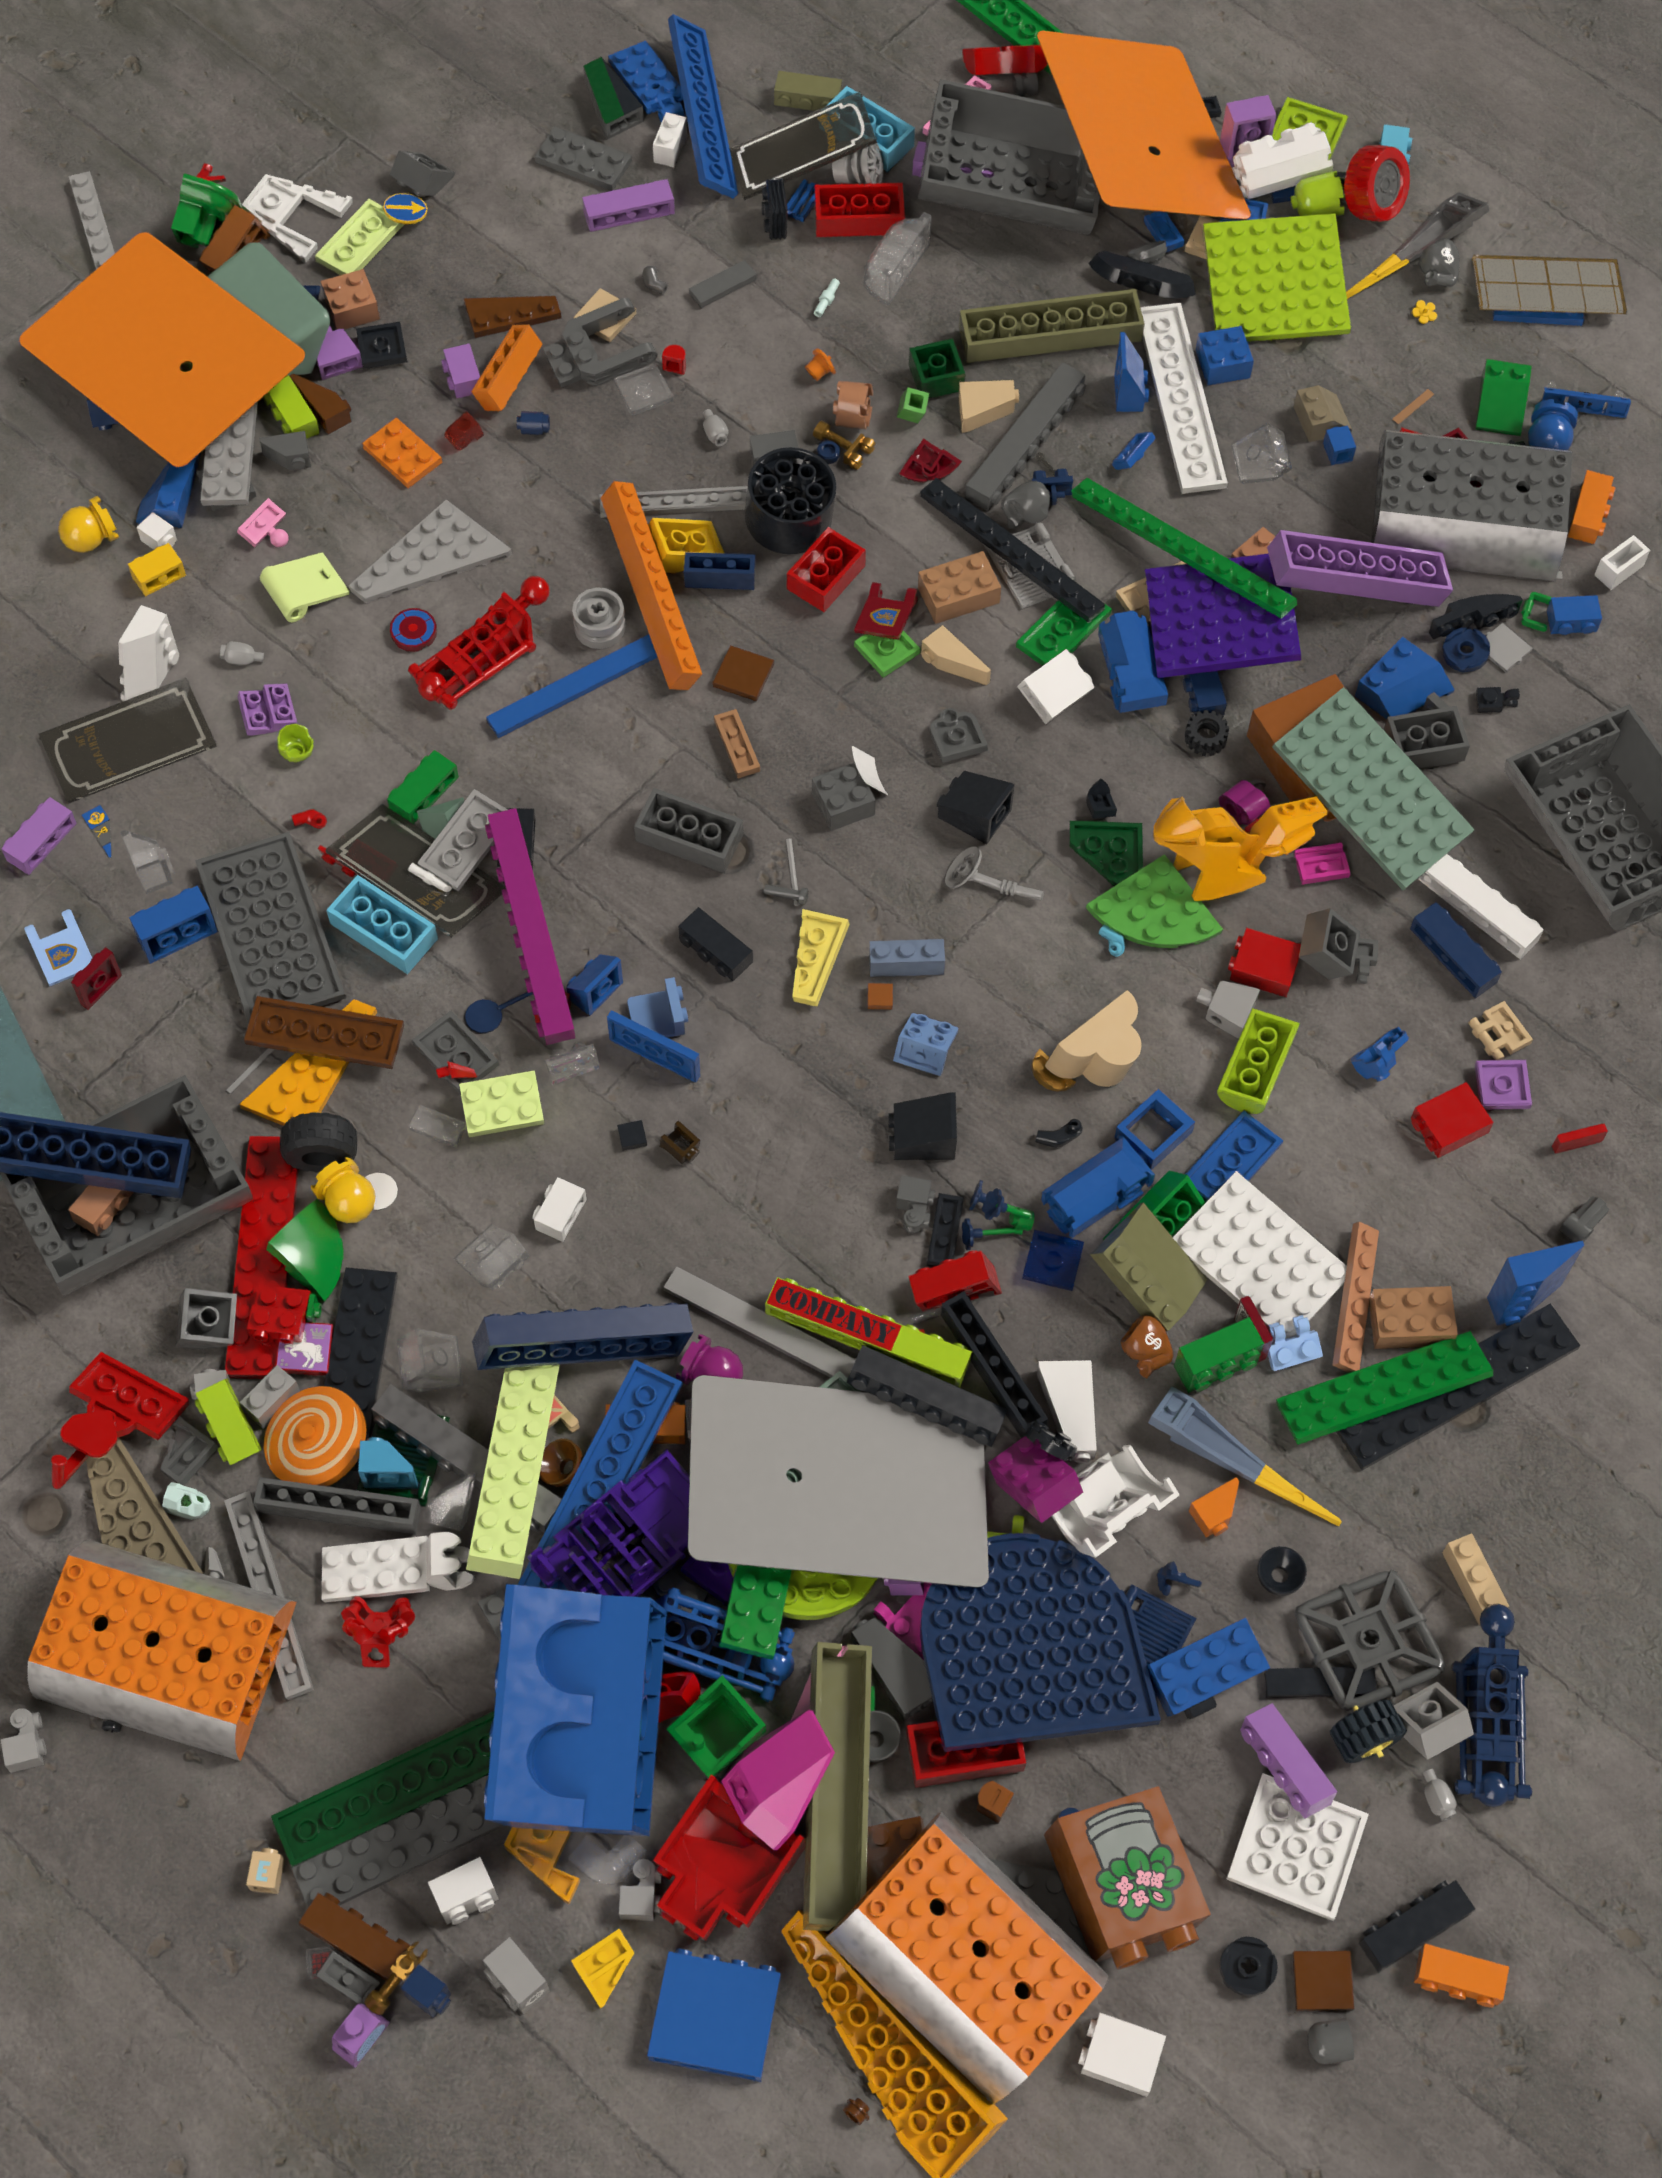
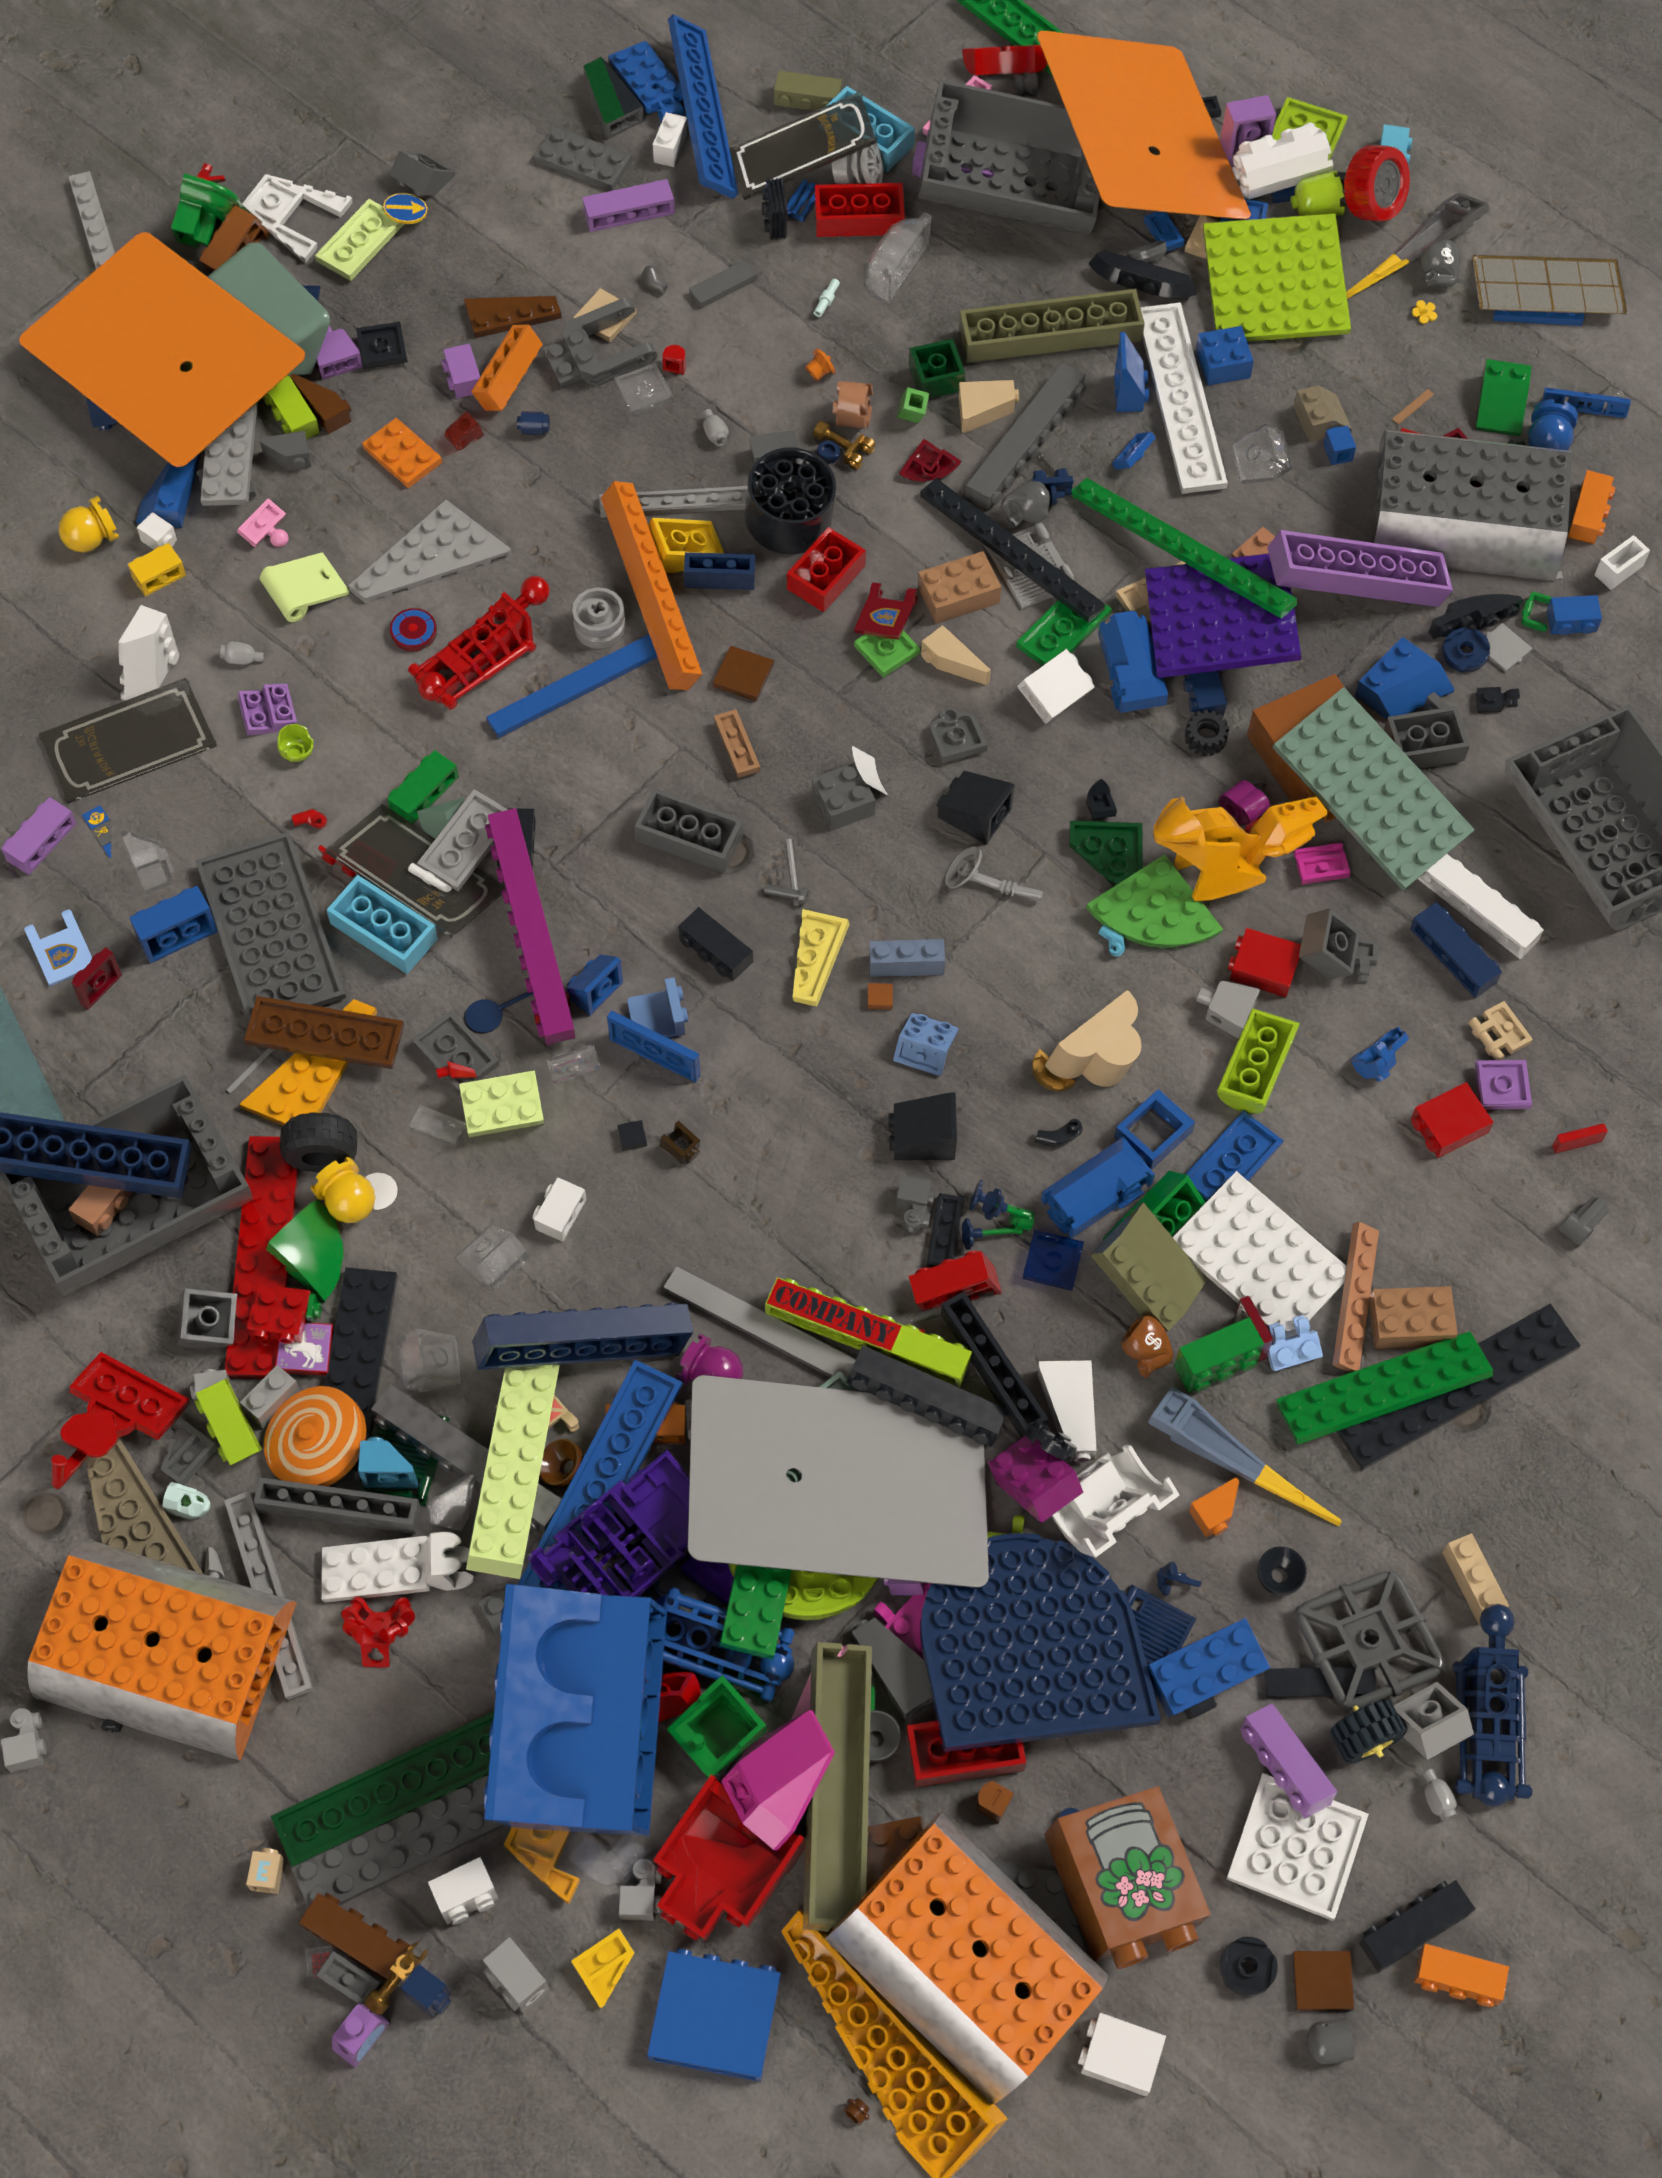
(350, 300): nougat brick -> none
(1530, 1280): blue slope -> none

